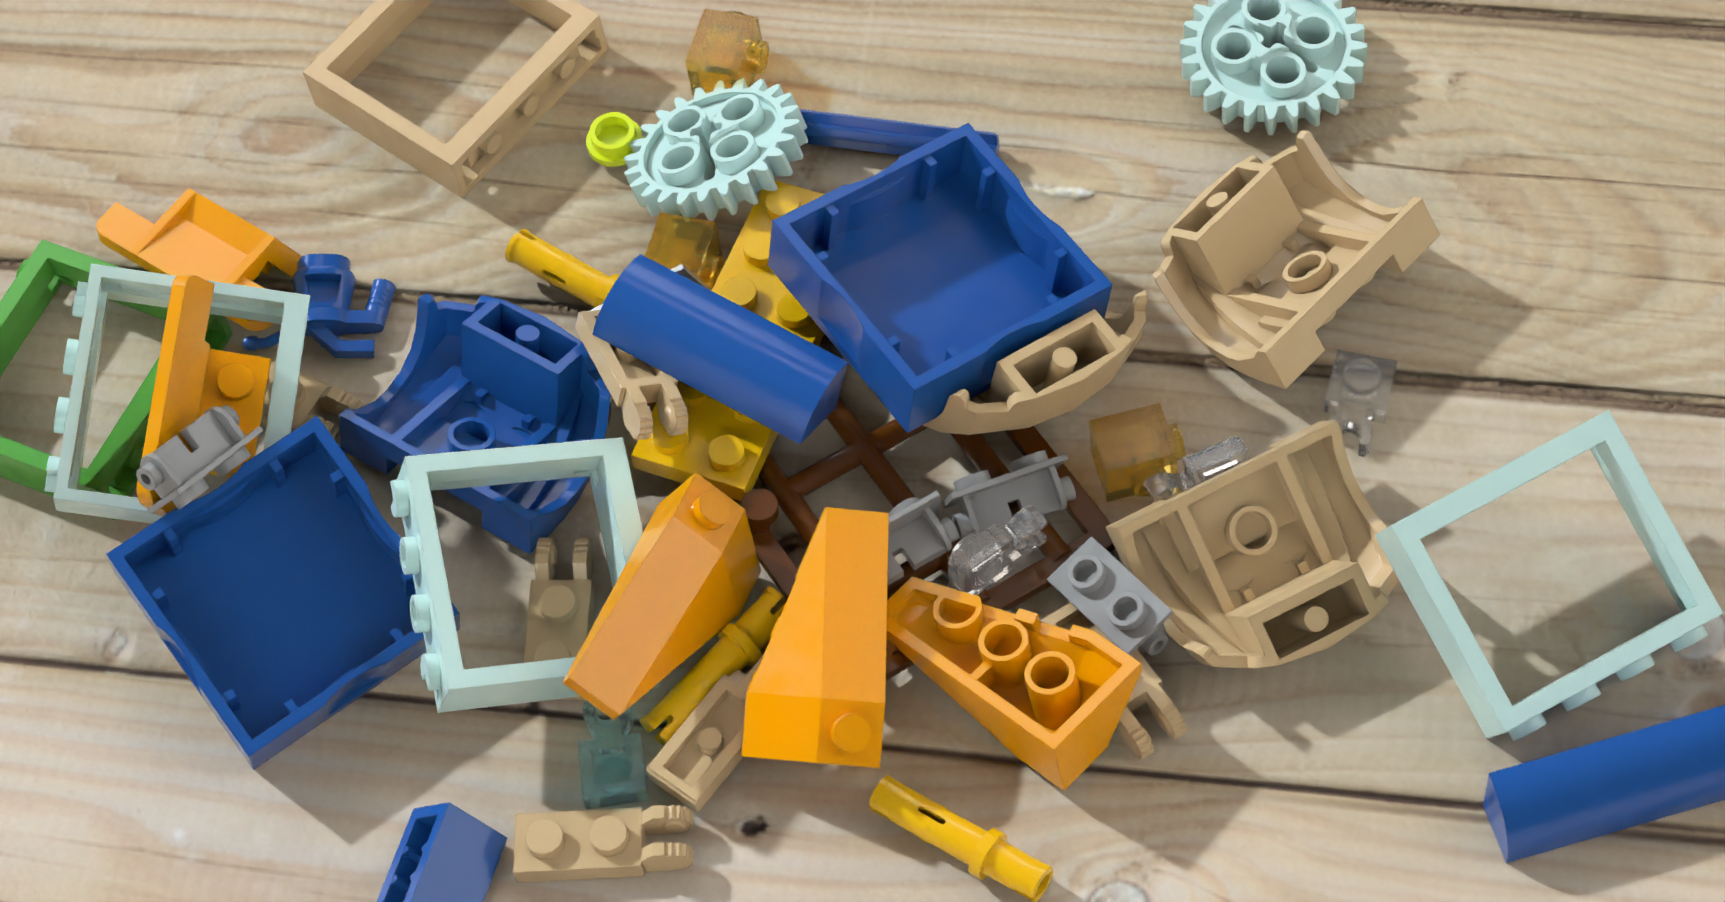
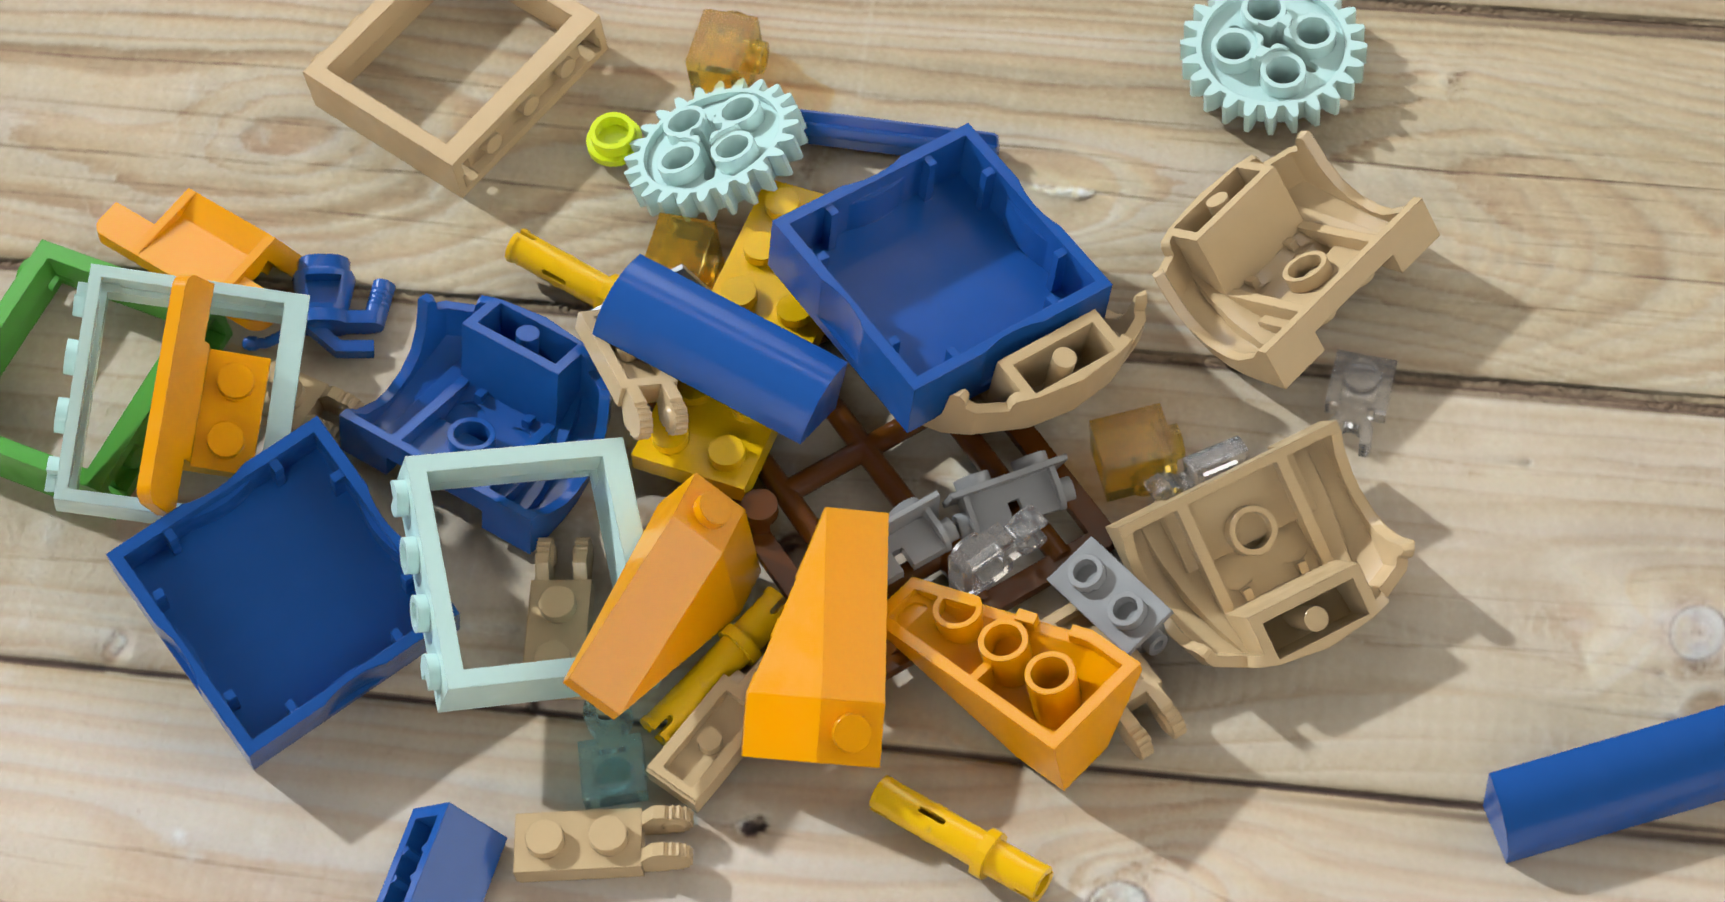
(215, 445): light grey hinge -> none
(1453, 636): light aqua window -> none

